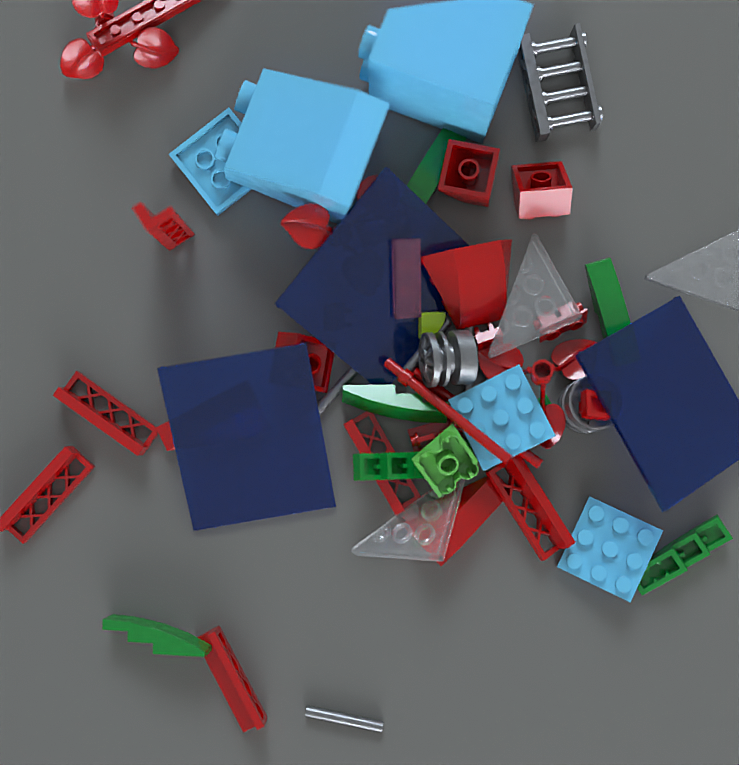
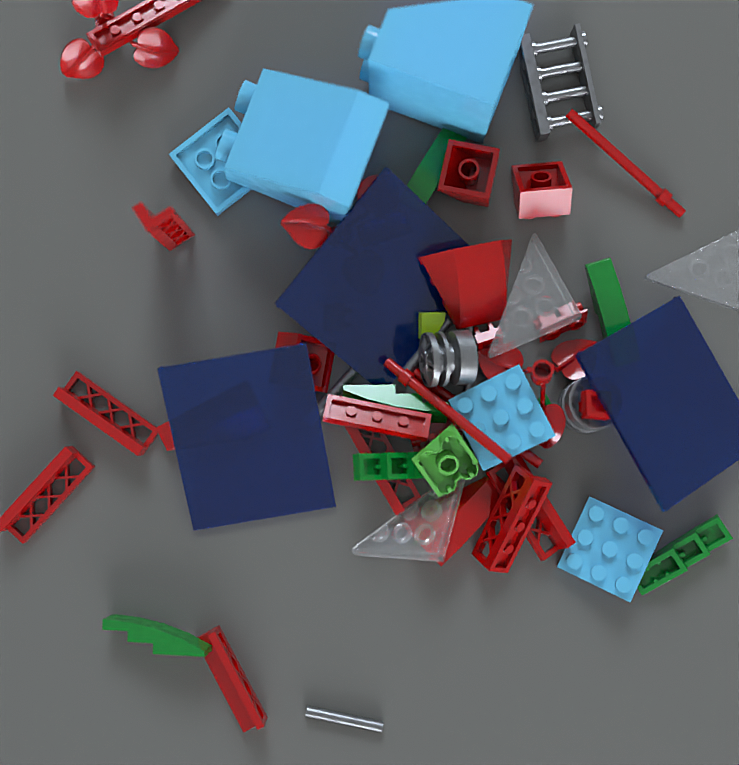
(377, 417): none -> fence
(406, 278): clear pink tile -> none
(515, 523): none -> red fence
(662, 196): none -> red bar

